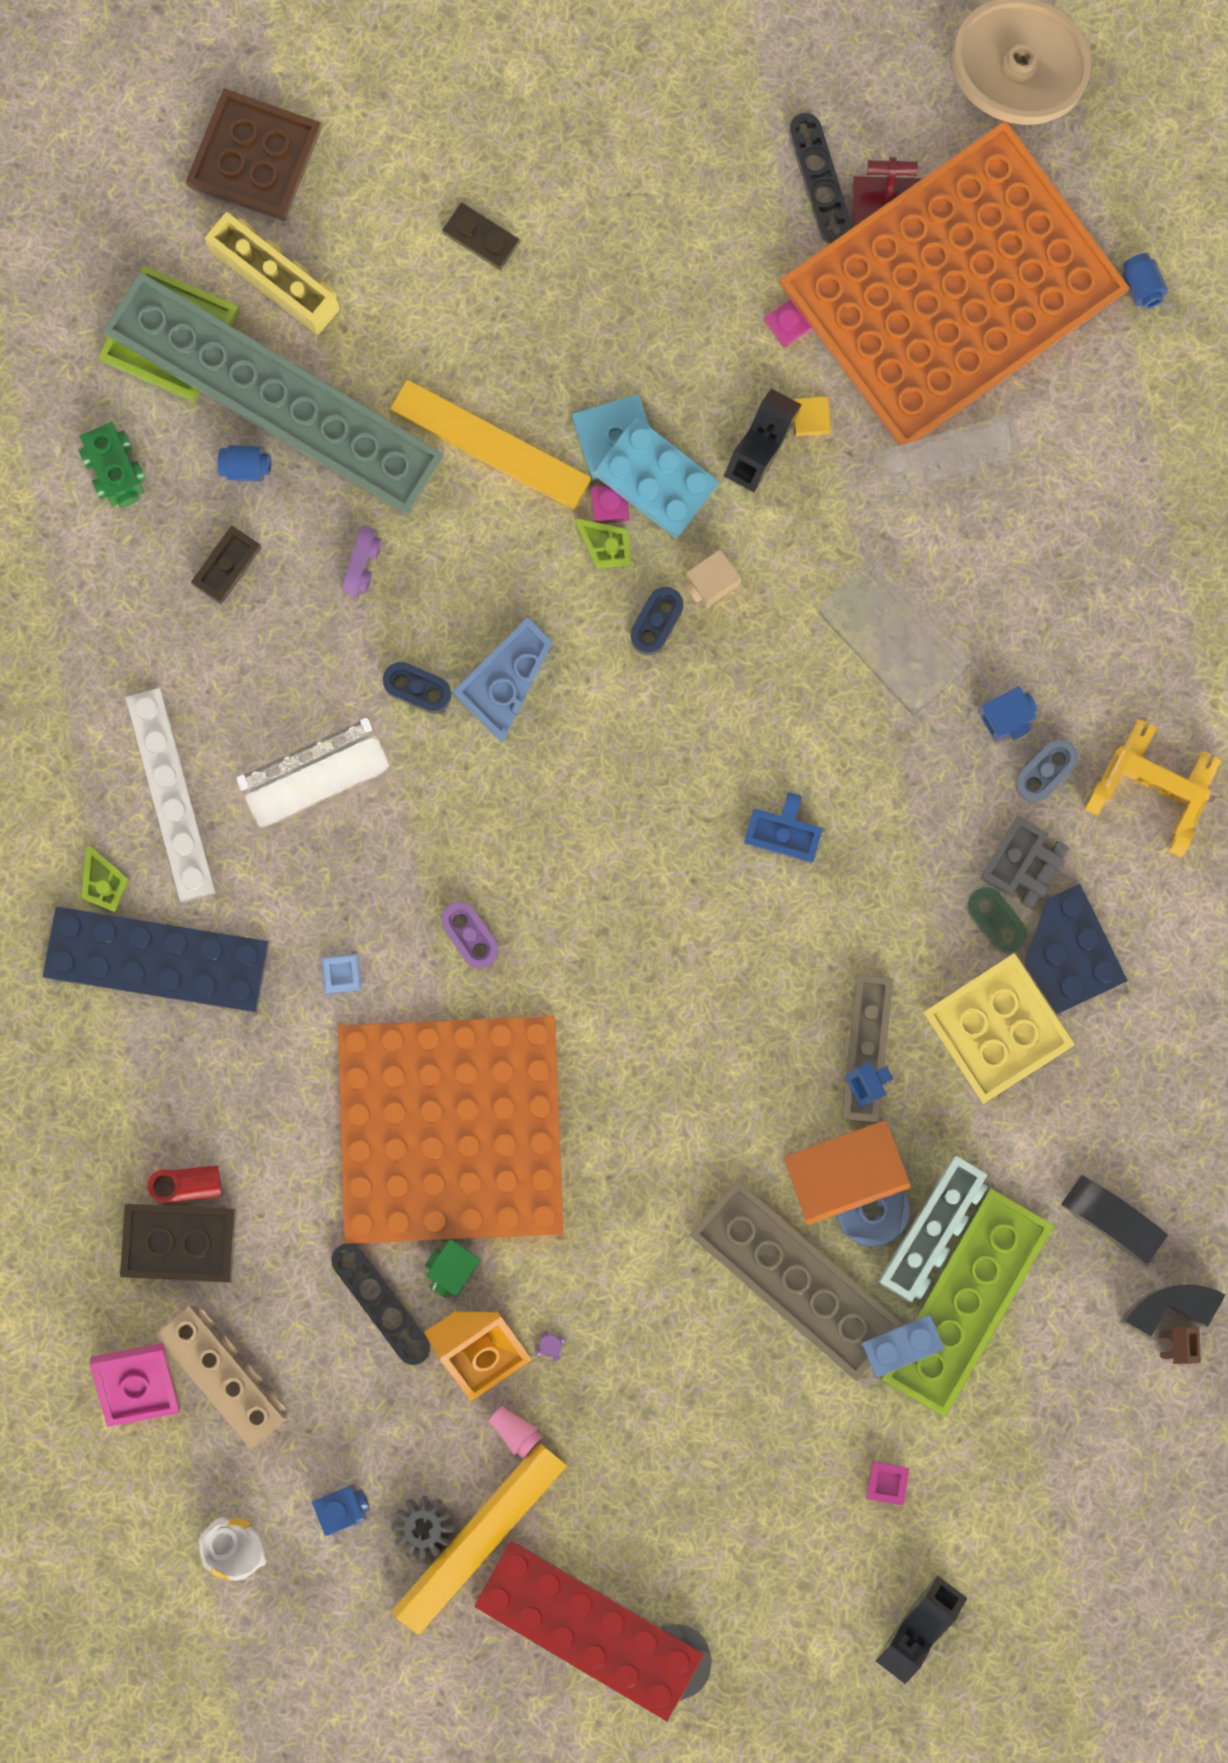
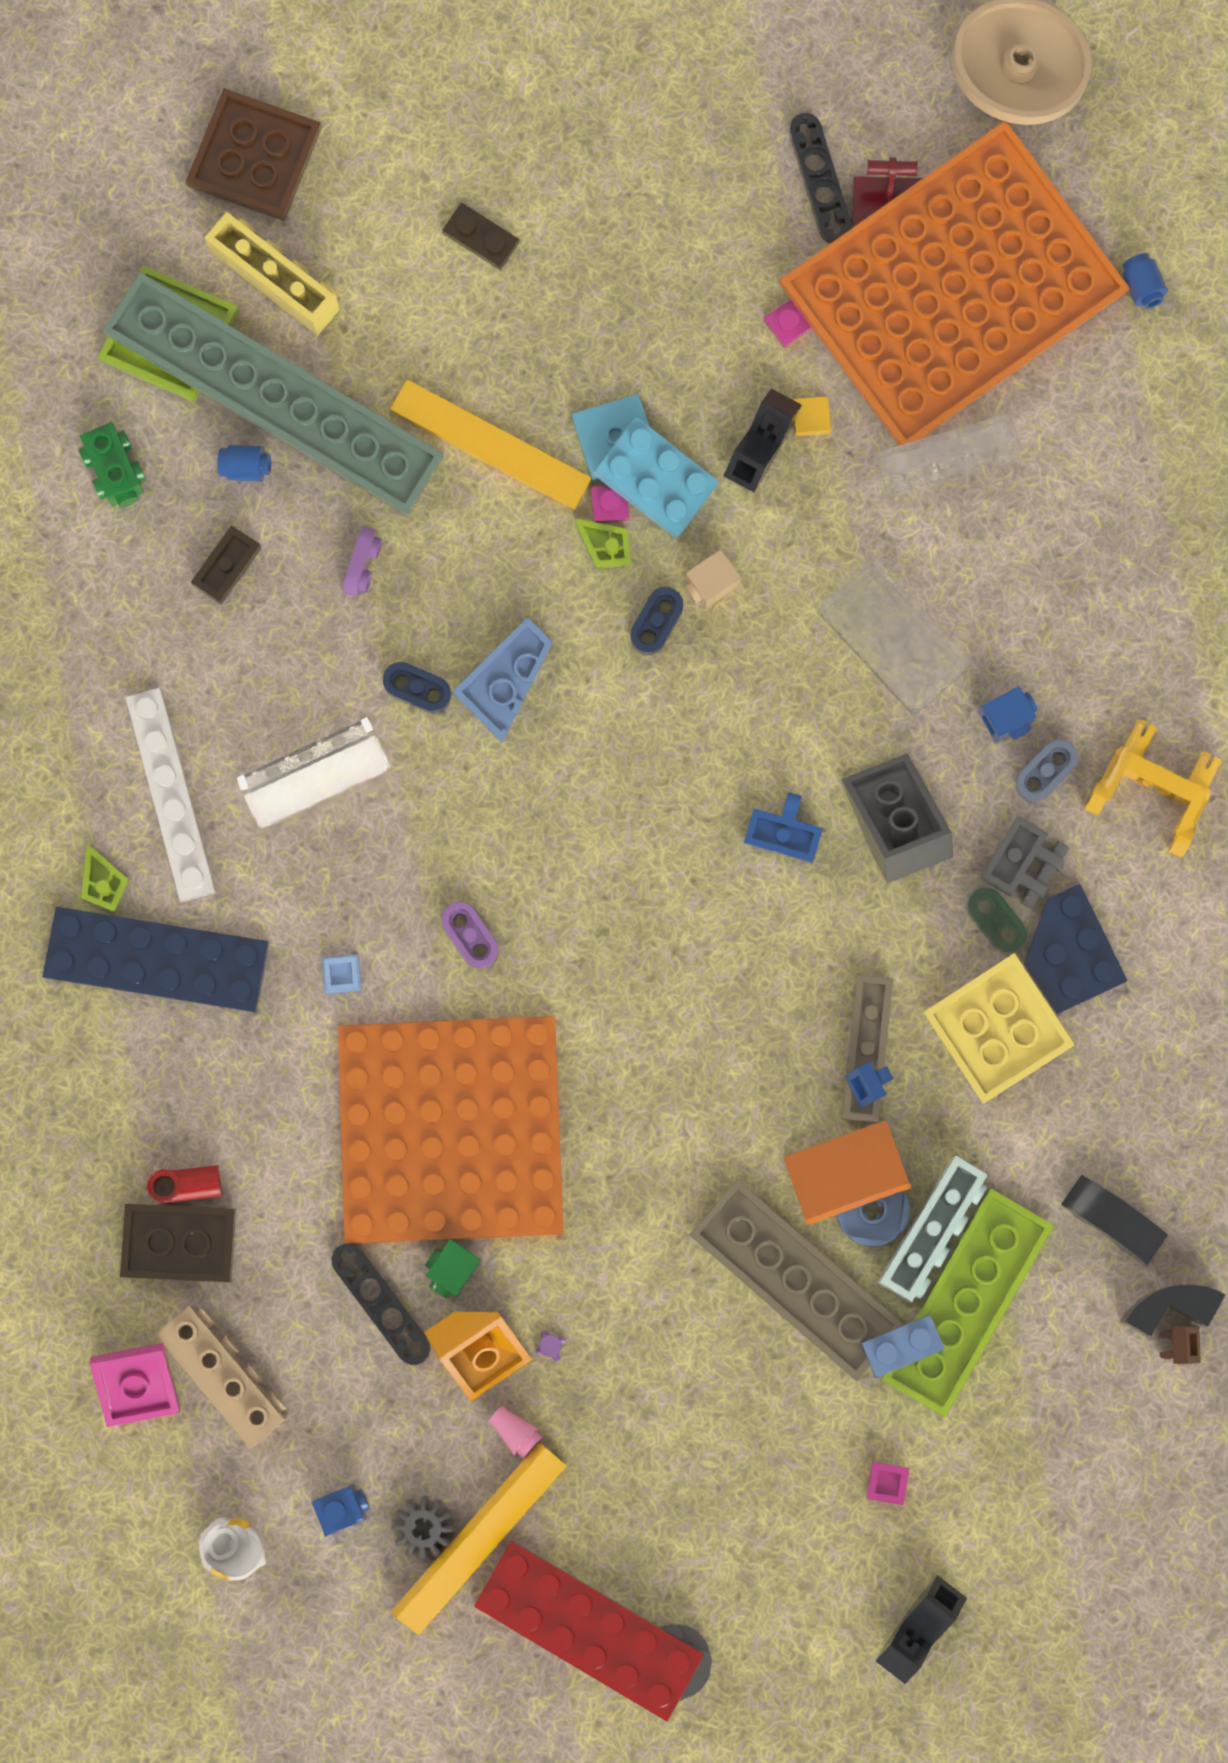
(898, 818): none -> dark grey slope

